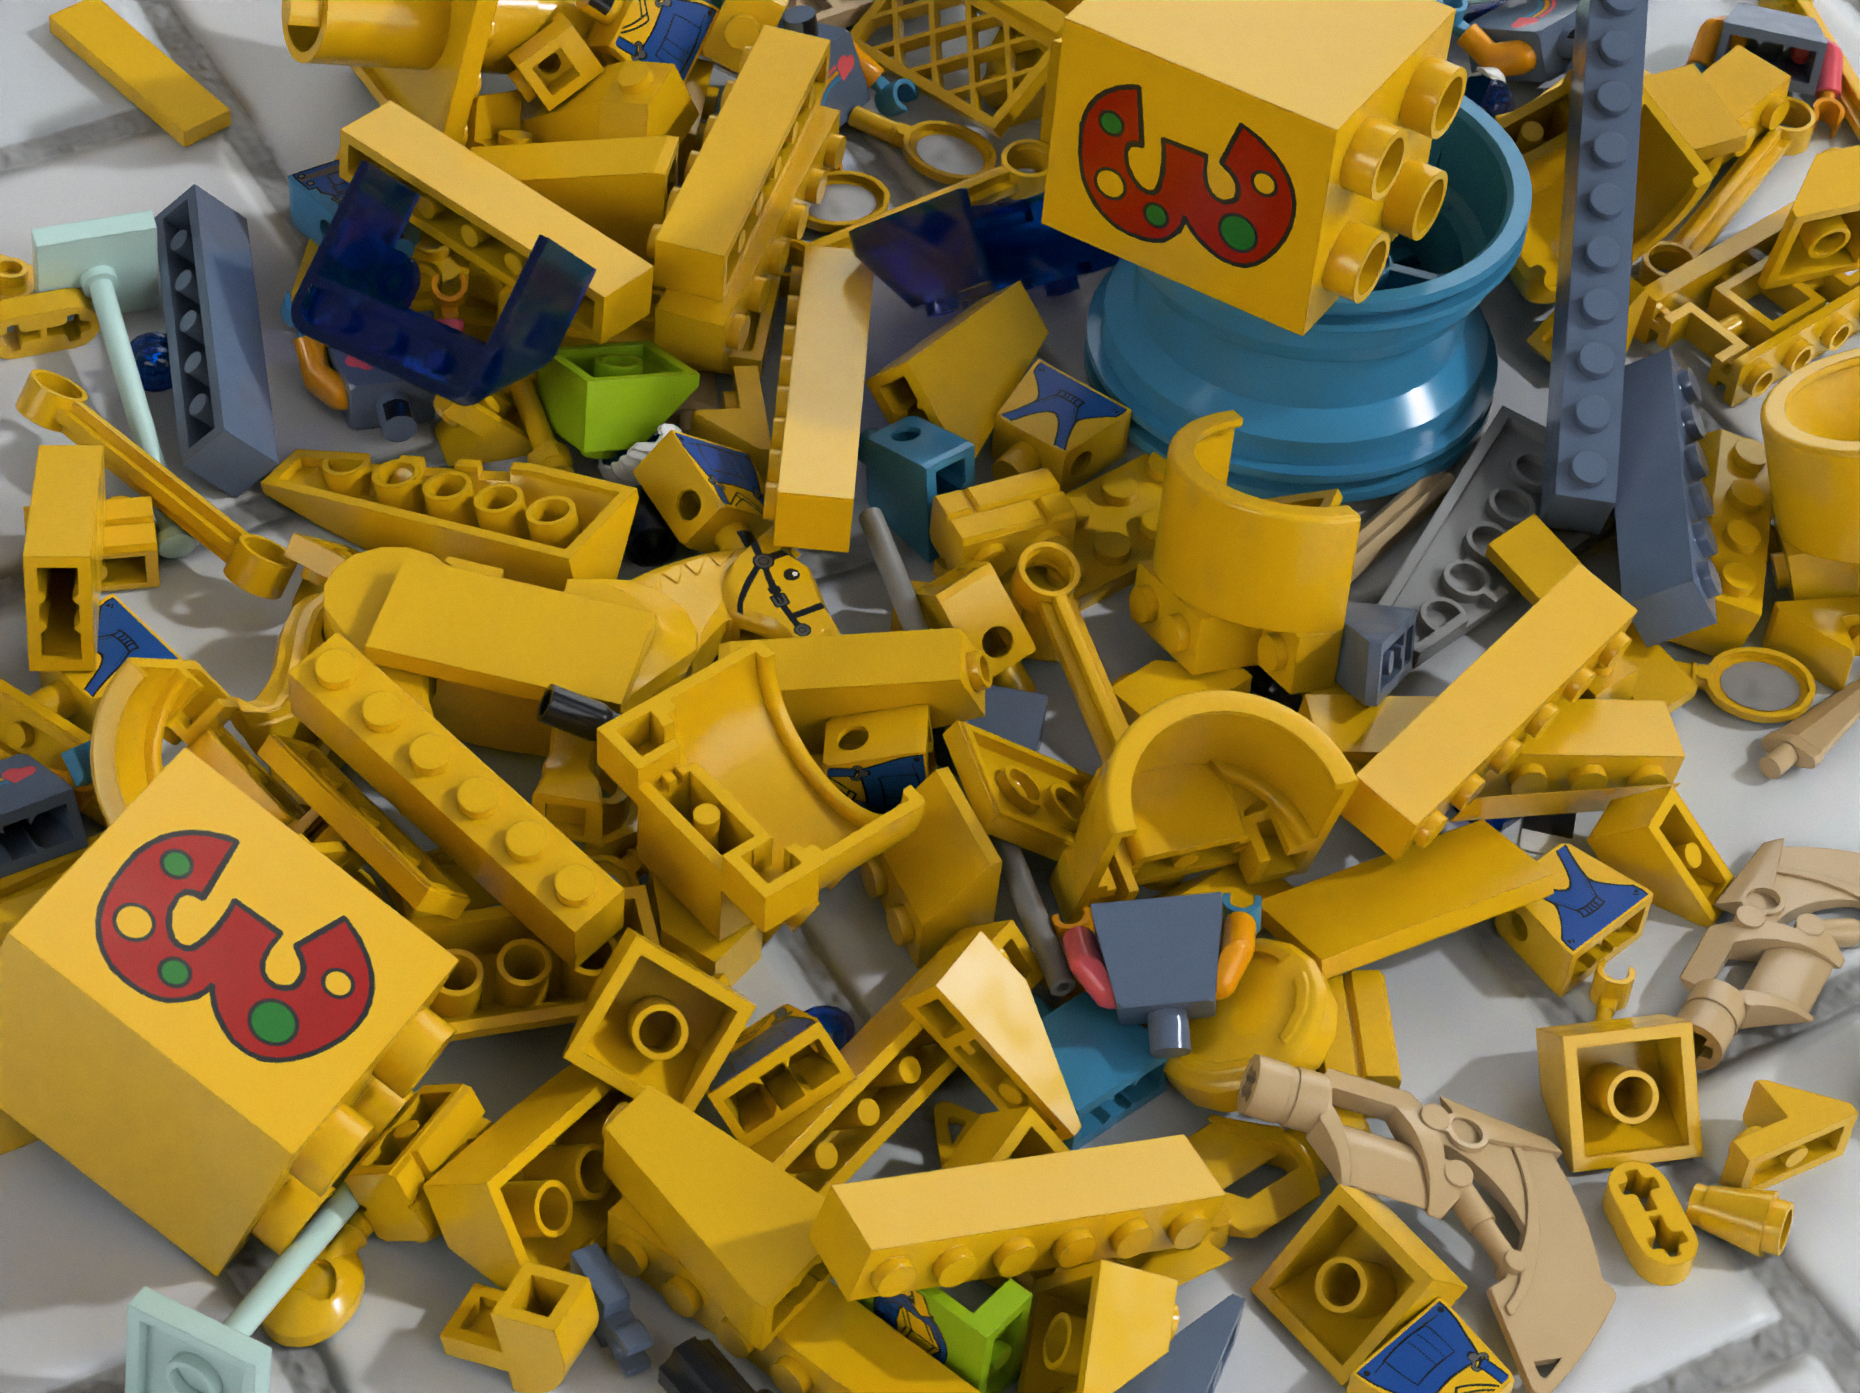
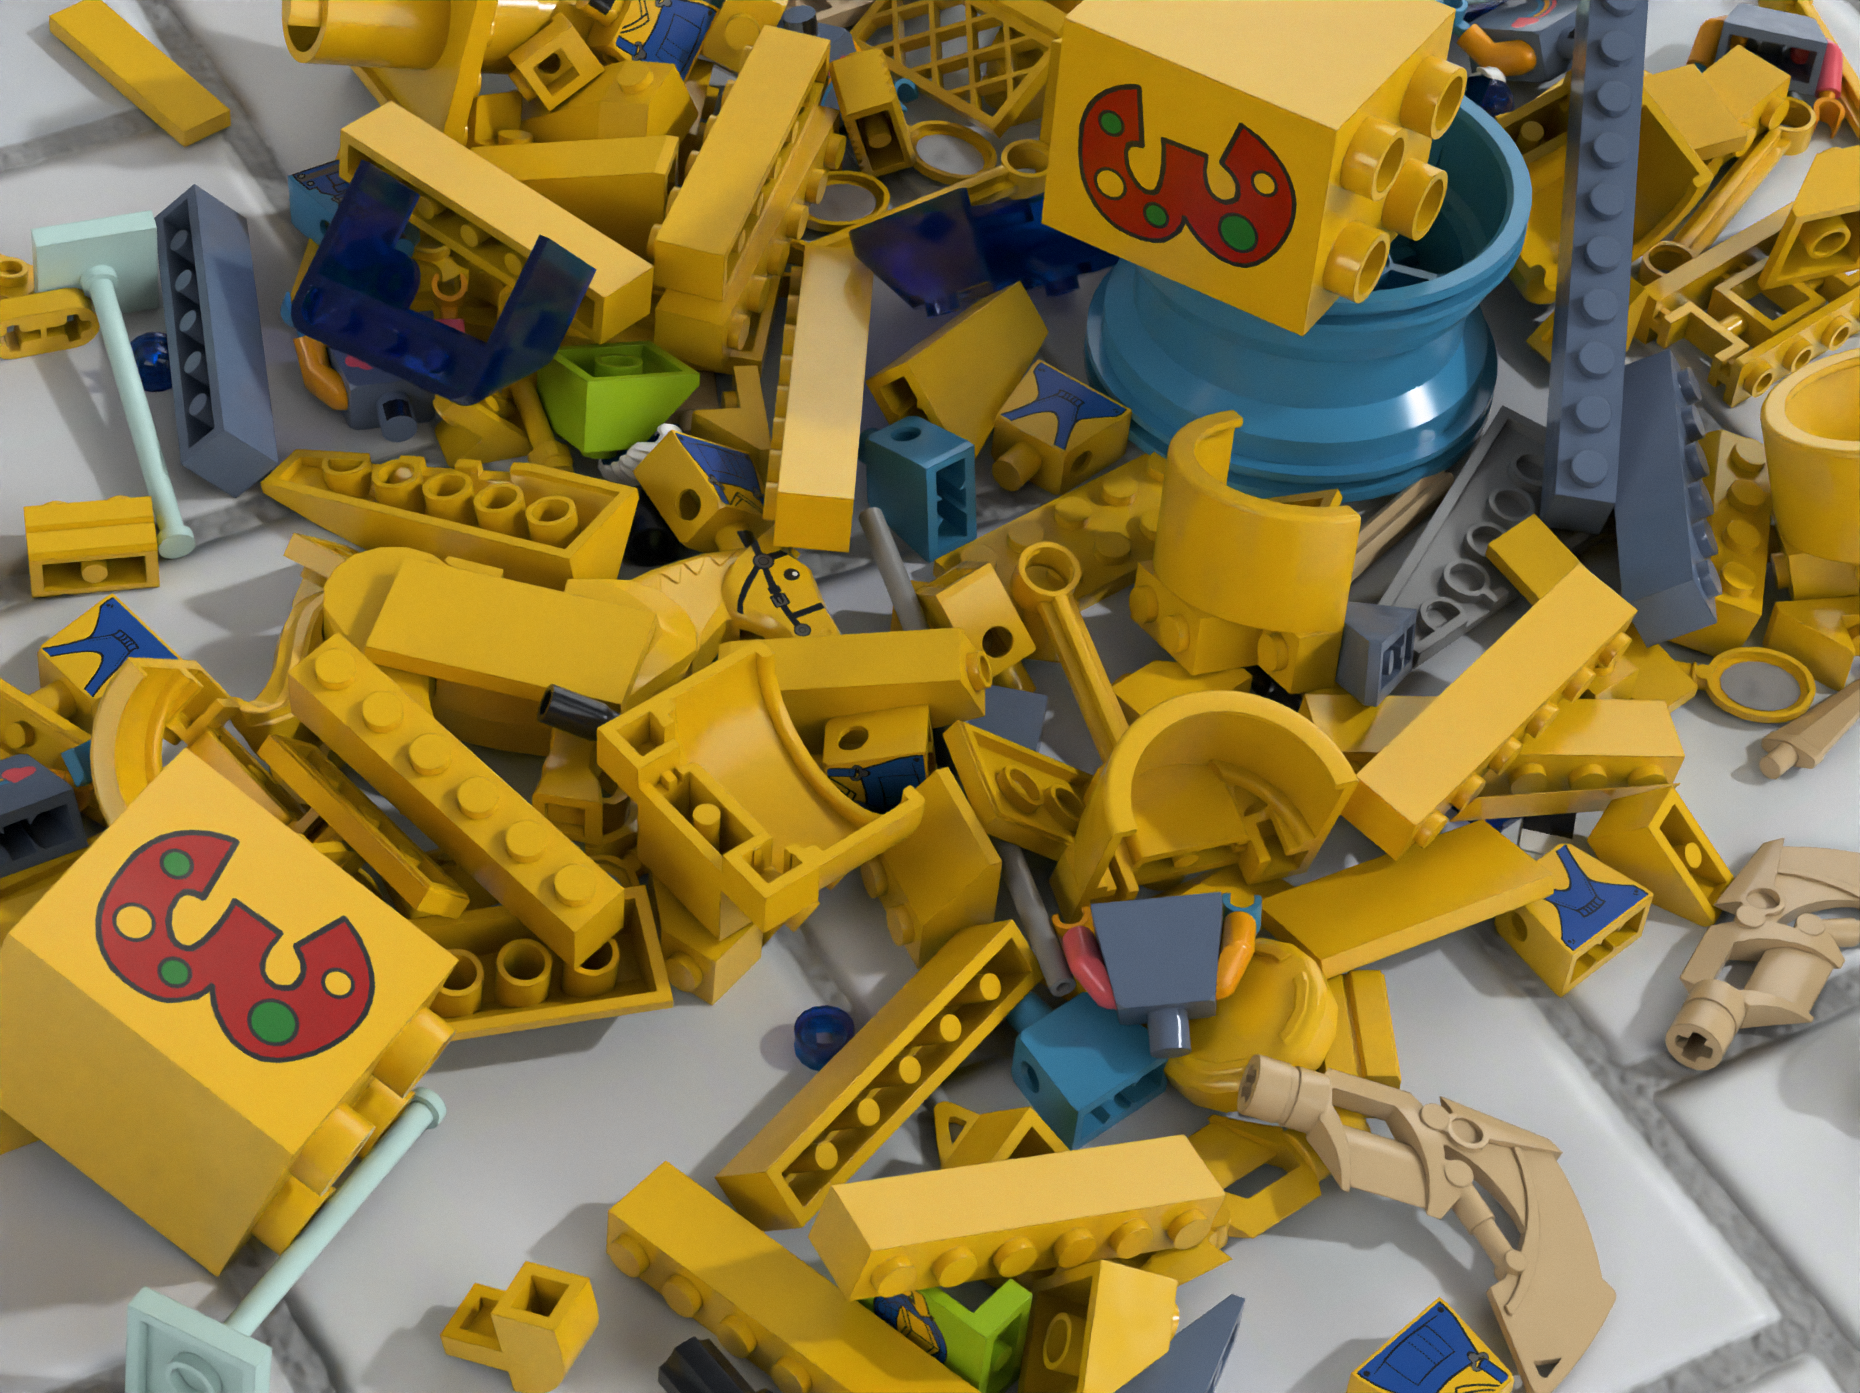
(65, 557): yellow slope -> none
(250, 559): yellow piece -> none
(325, 1292): yellow piece -> none
(408, 1153): yellow brick -> none
(532, 1180): yellow wedge -> none
(616, 1322): sand blue plate -> none
(656, 1023): yellow slope -> none
(718, 1210): yellow slope -> none
(776, 1074): yellow torso -> none
(872, 112): none -> yellow brick
(992, 1029): yellow slope -> none
(1001, 520): yellow brick -> none
(1353, 1280): yellow slope -> none
(1610, 993): yellow hand -> none
(1621, 1090): yellow slope -> none
(1639, 1226): yellow beam -> none
(1742, 1216): yellow cone -> none
(1786, 1135): yellow slope -> none

